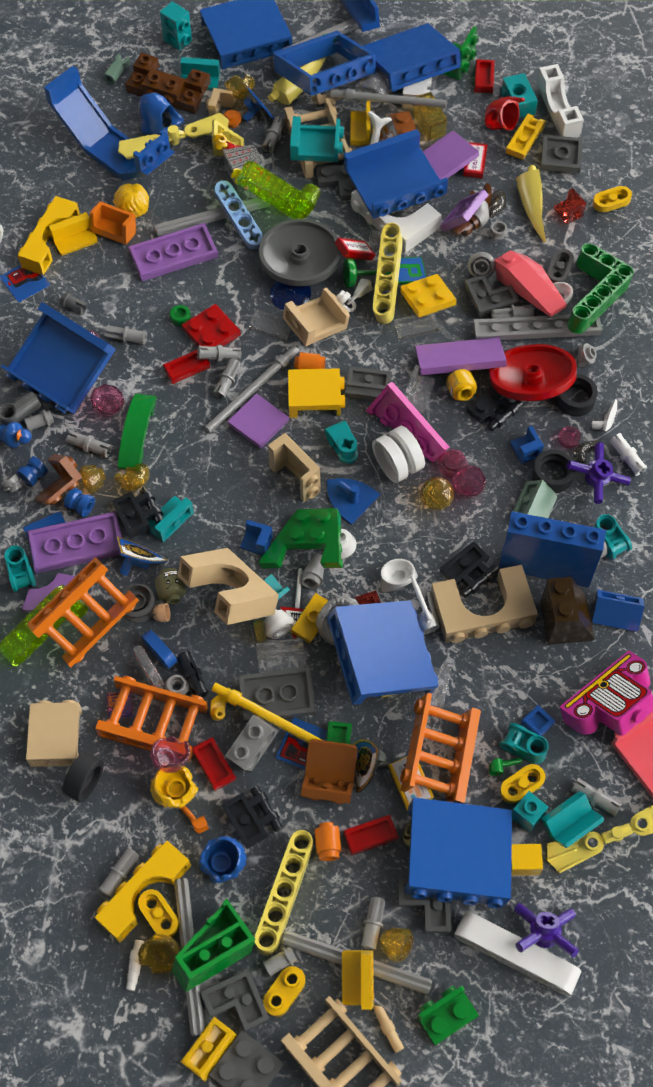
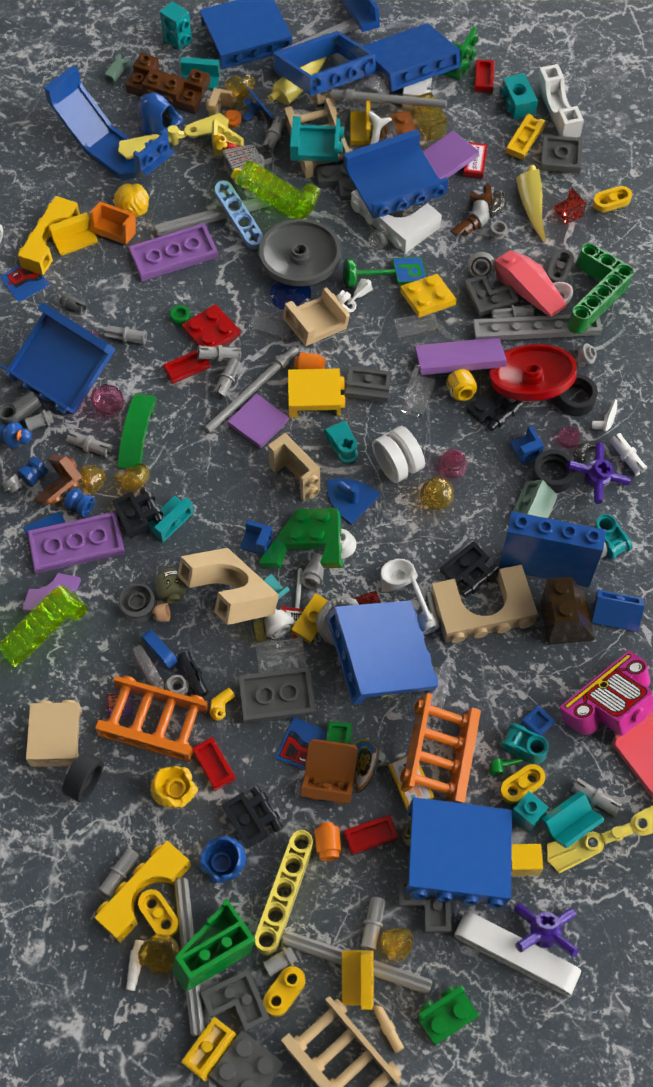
(20, 572): teal piece -> none
(61, 604): orange fence -> none
(136, 555): shield -> none
(170, 754): clear pink hair -> none
(199, 824): orange hand -> none
(235, 698): yellow bar -> none
(252, 743): light grey brick -> none
(354, 249): red tile -> none
(390, 281): light yellow beam -> none
(397, 410): dark pink wing -> none
(464, 210): medium lavender tile -> none
(468, 481): clear pink hair -> none
(503, 113): red piece -> none

